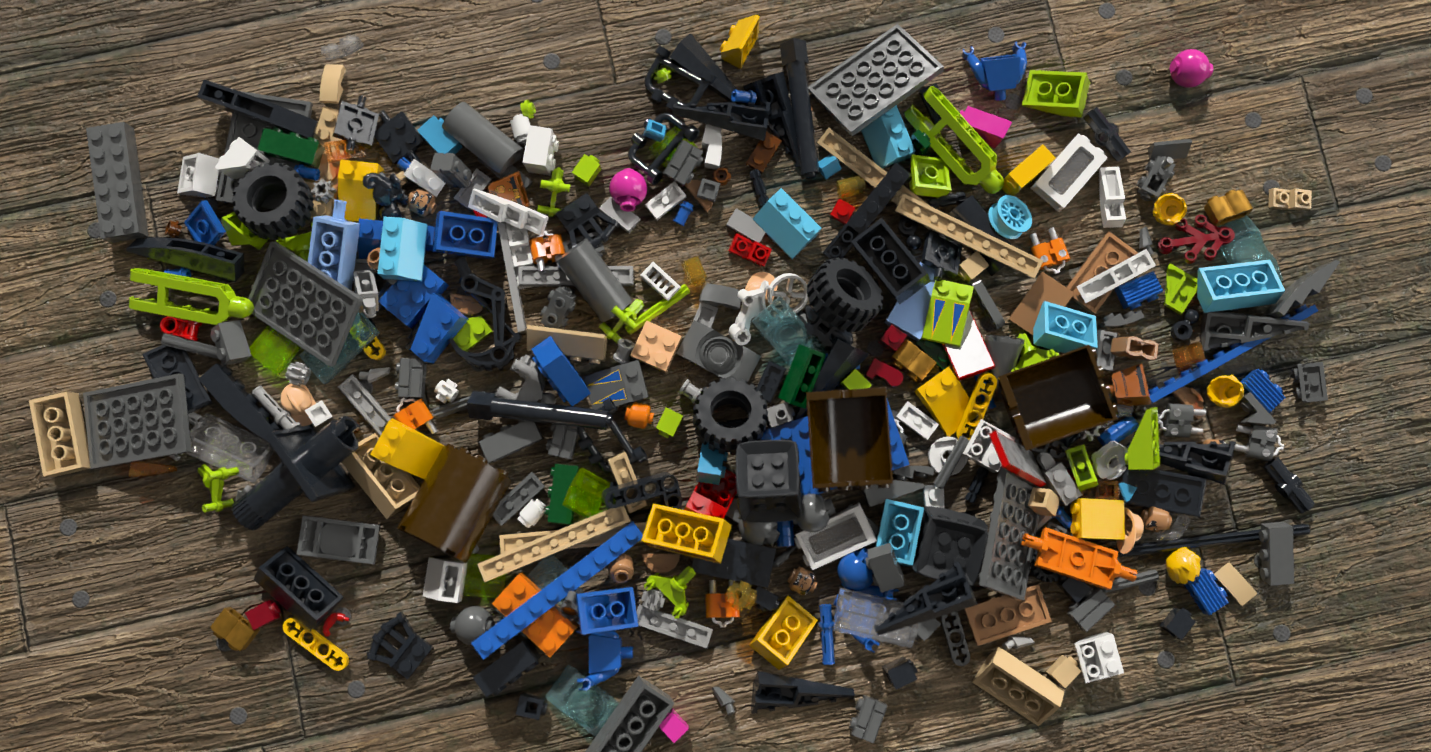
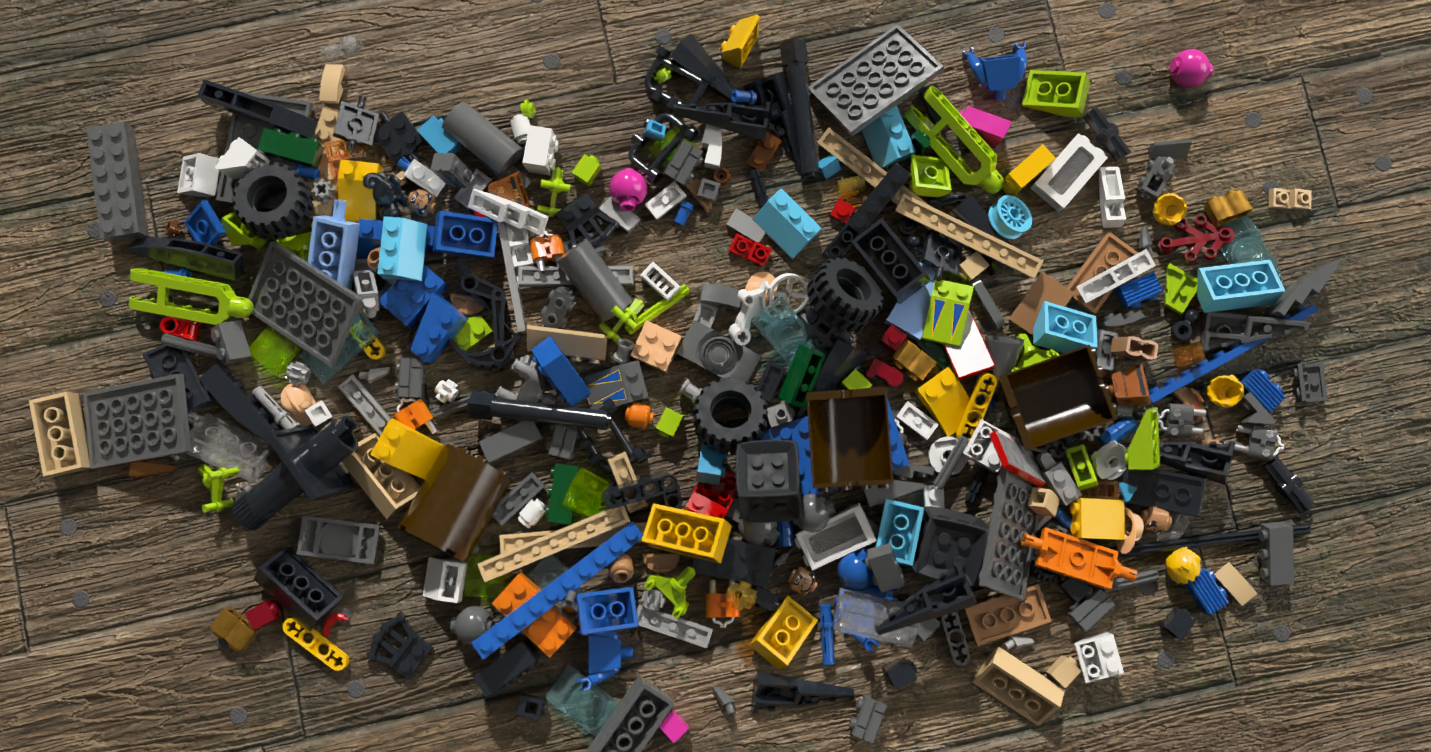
(694, 271): clear yellow brick -> none
(1051, 253): orange piece -> none

